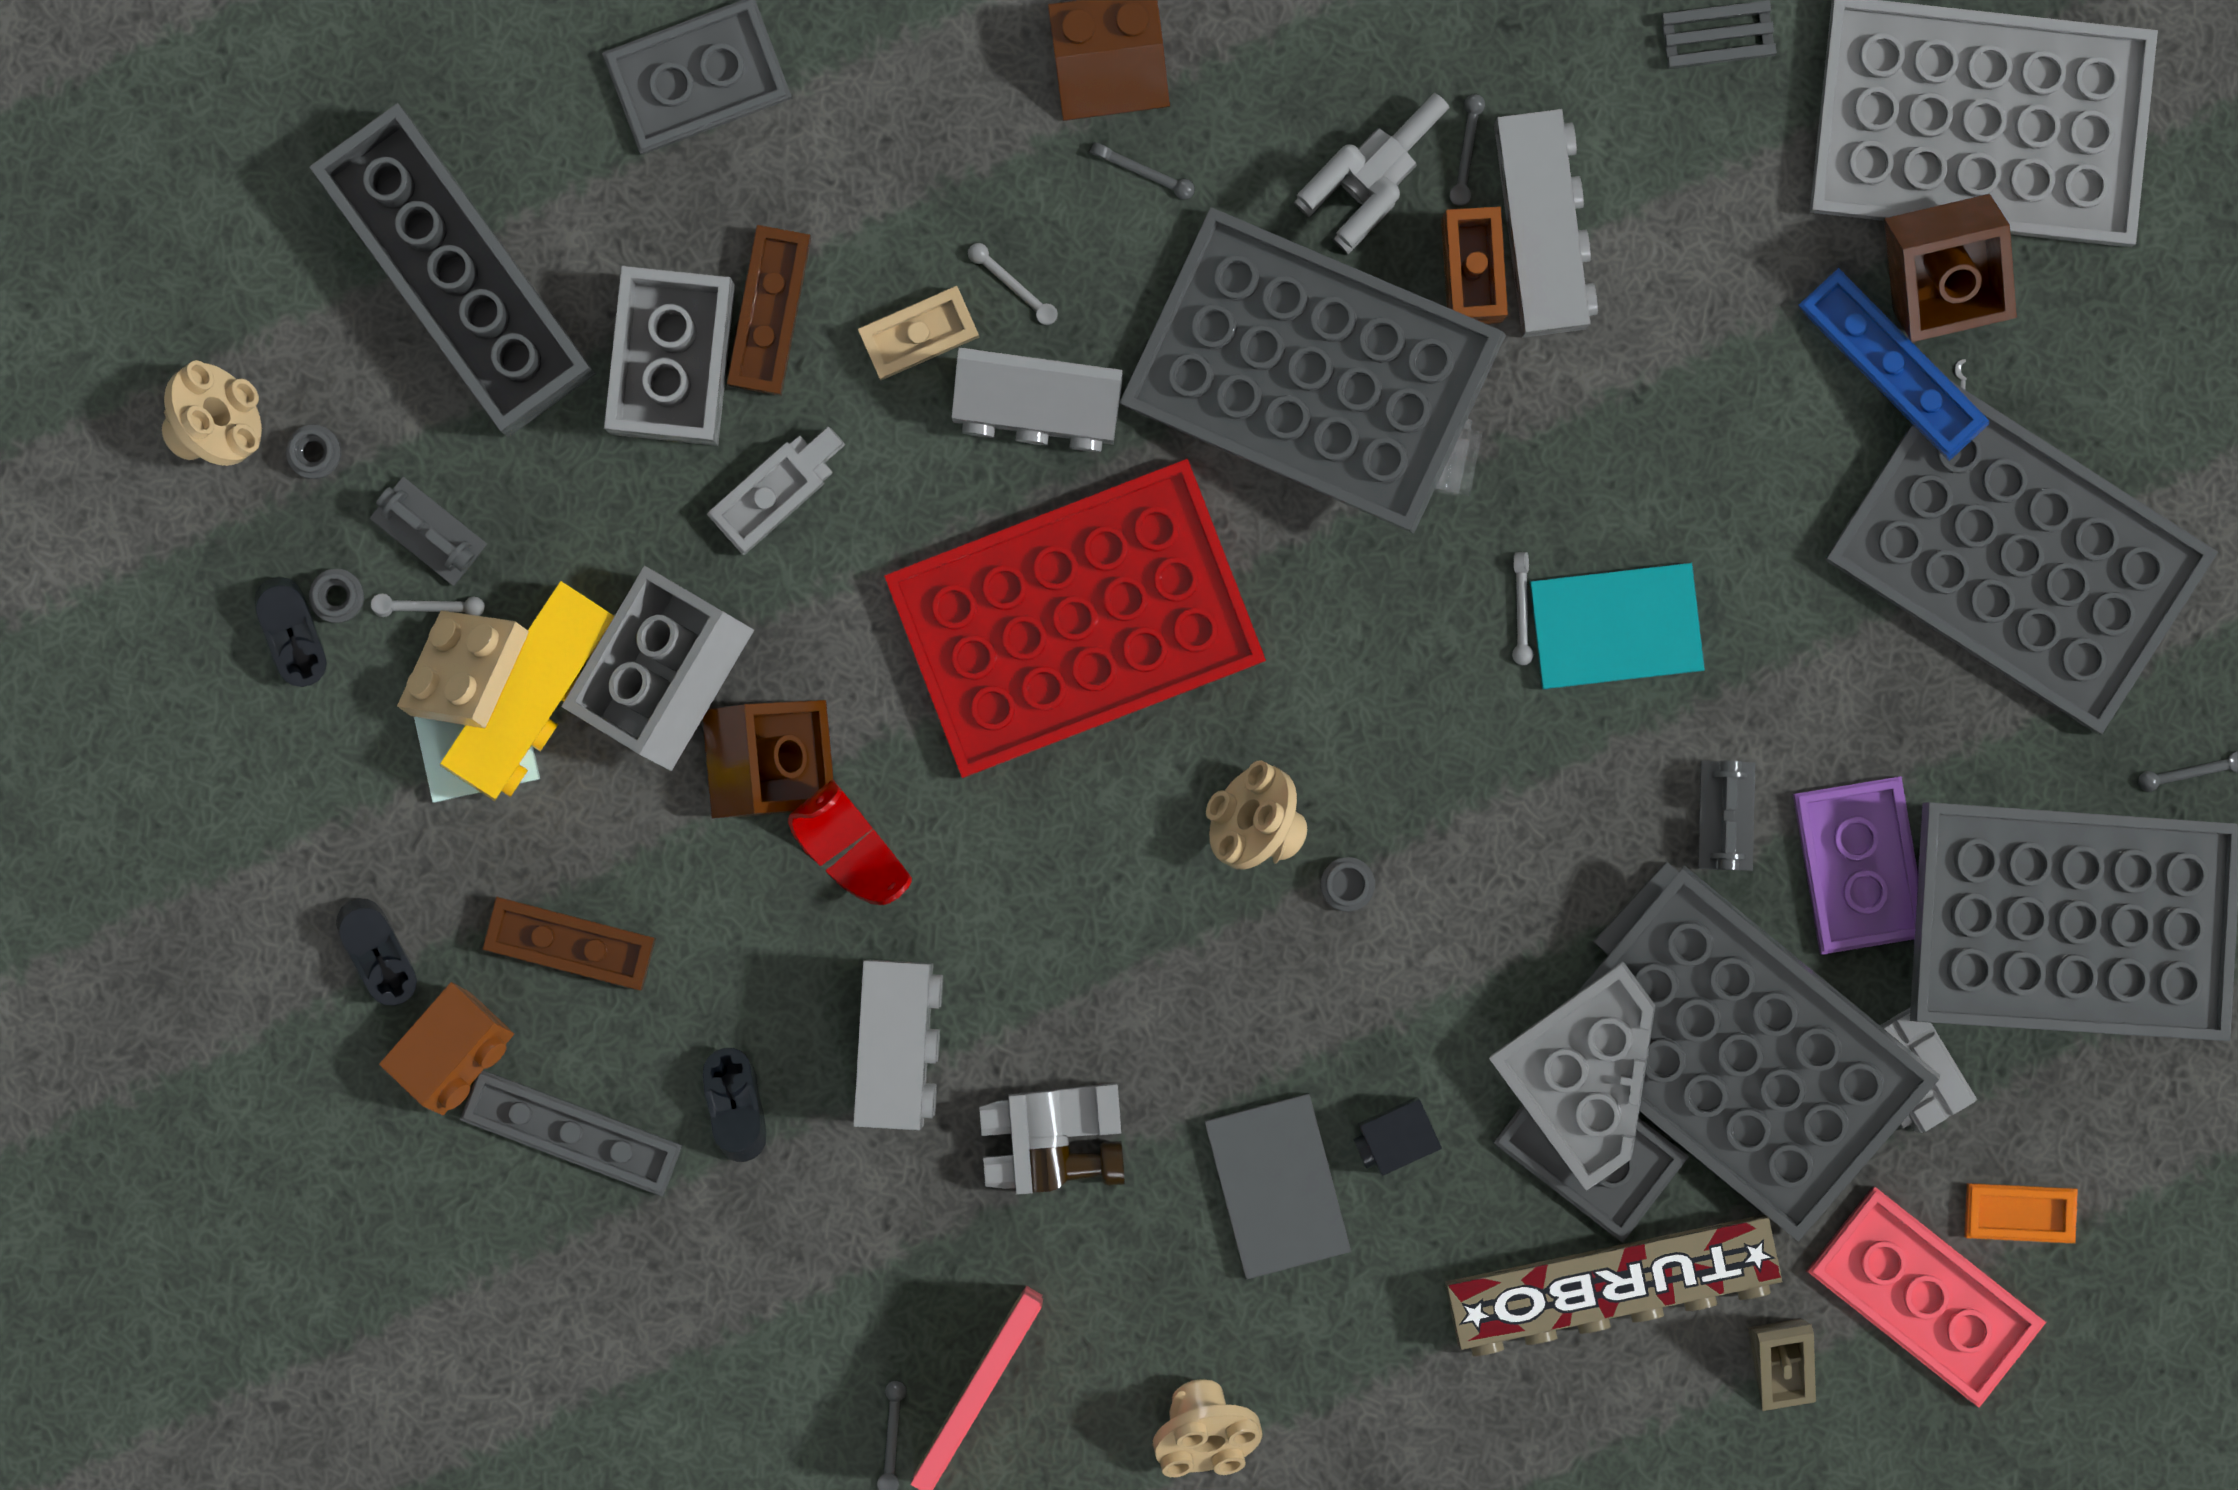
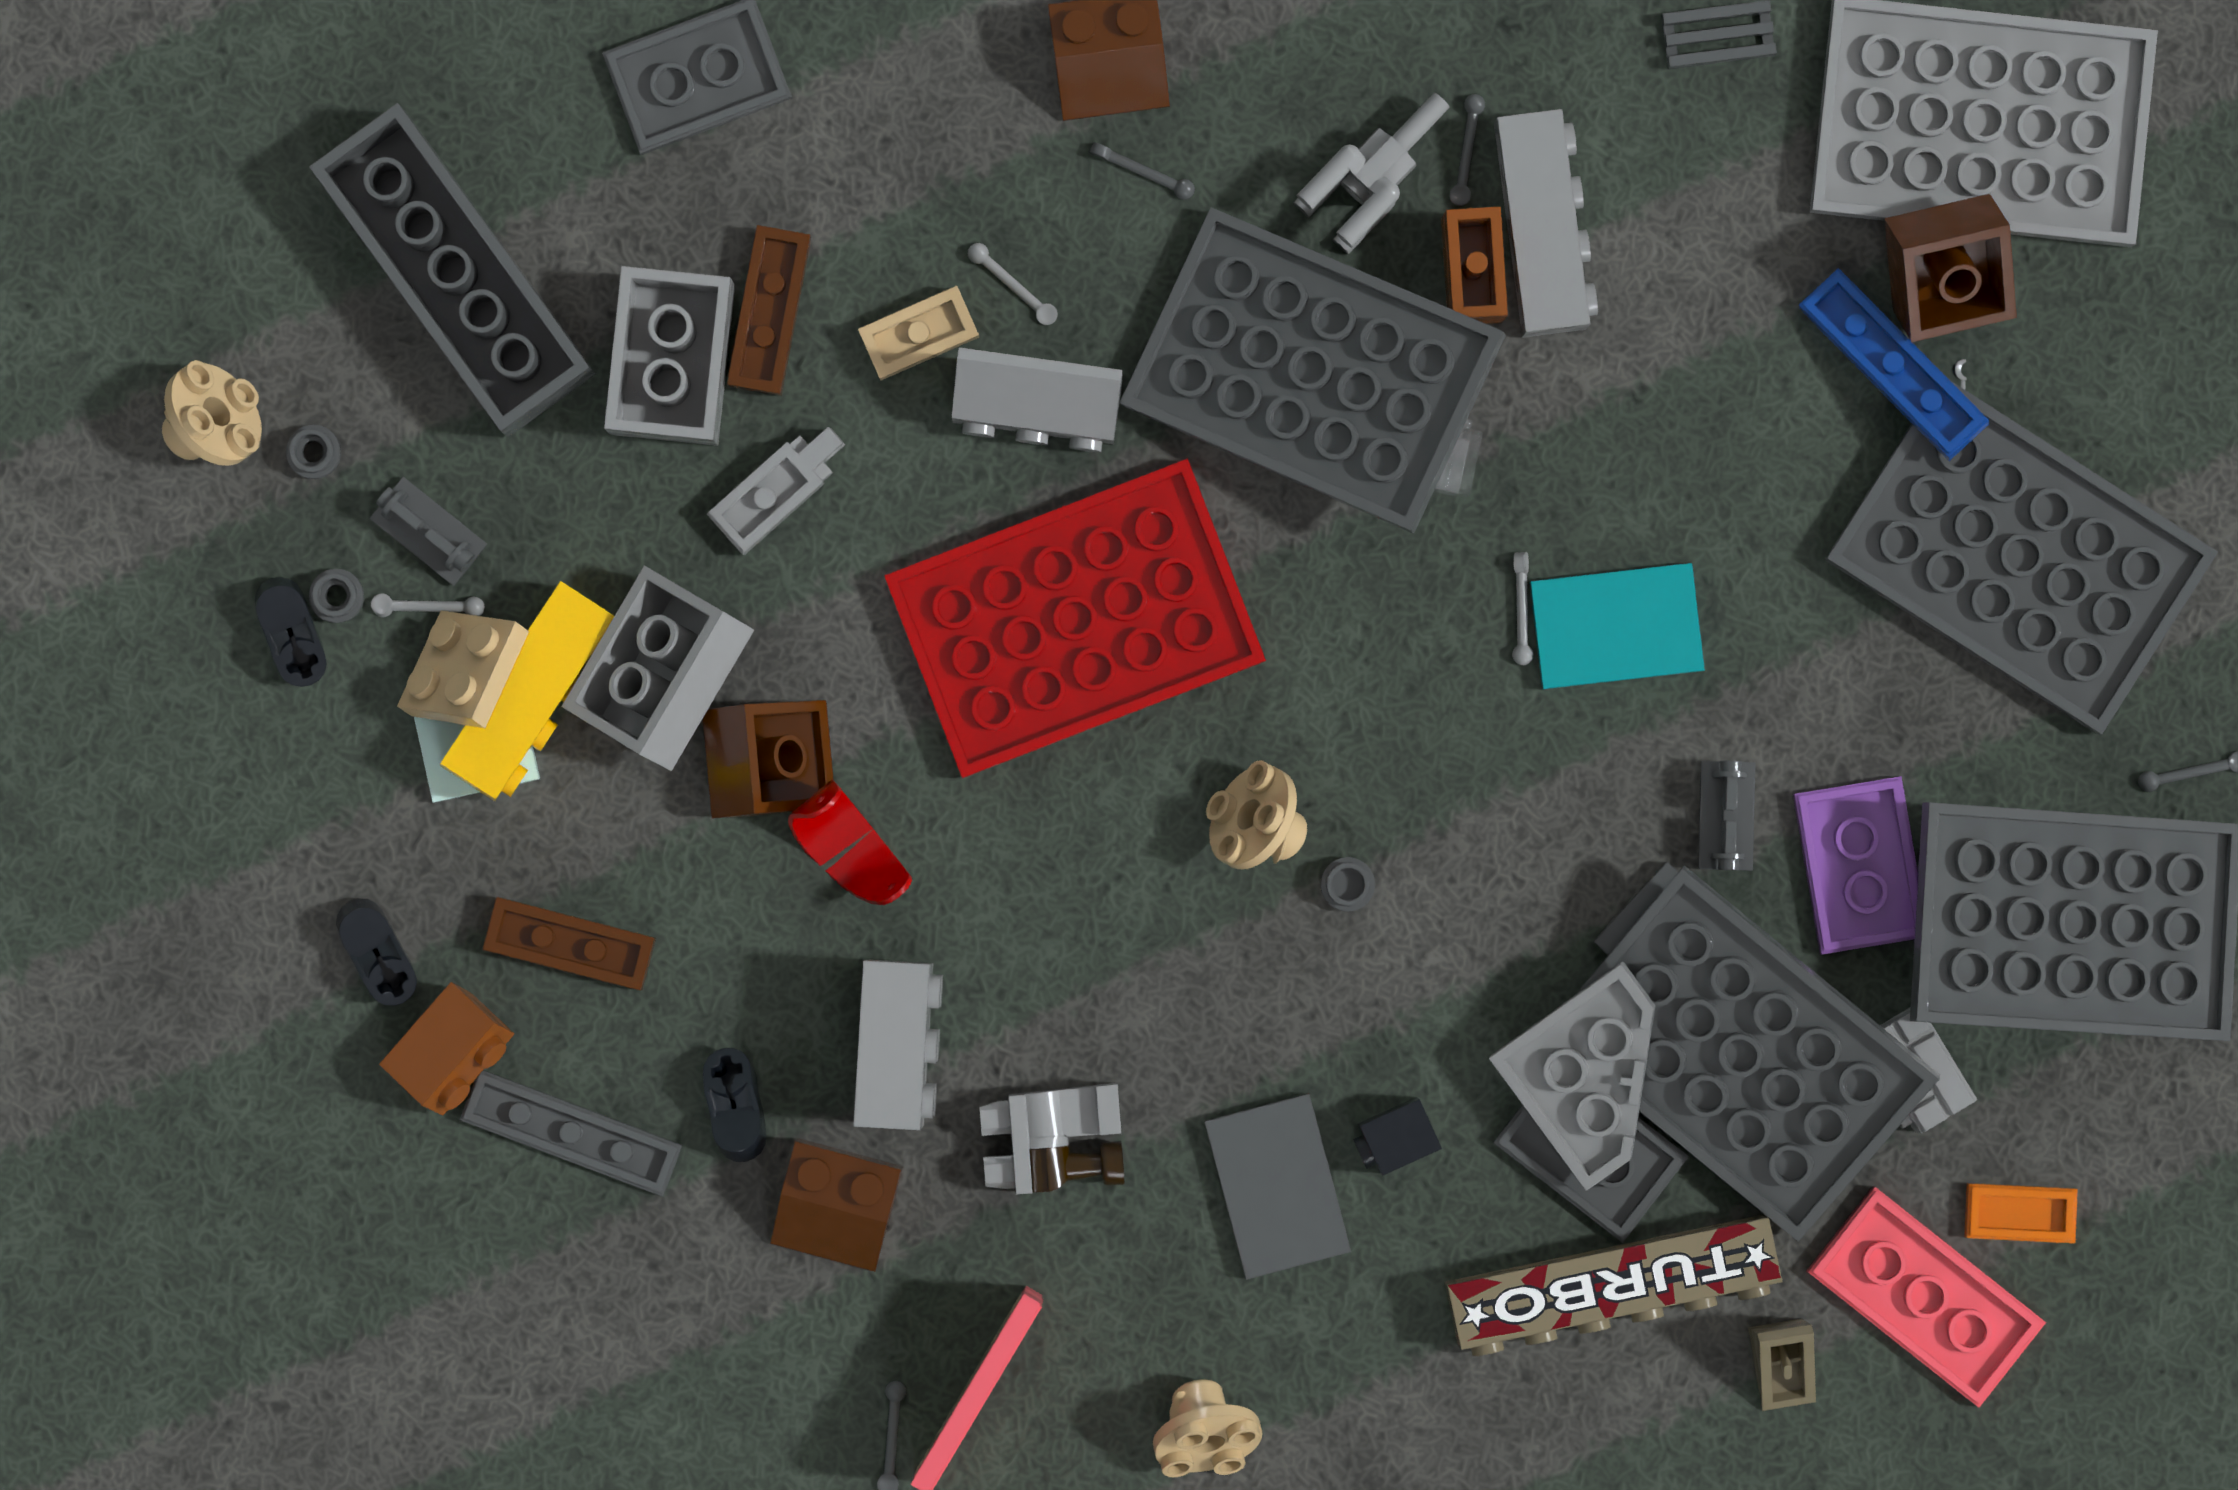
(836, 1204): none -> reddish brown slope

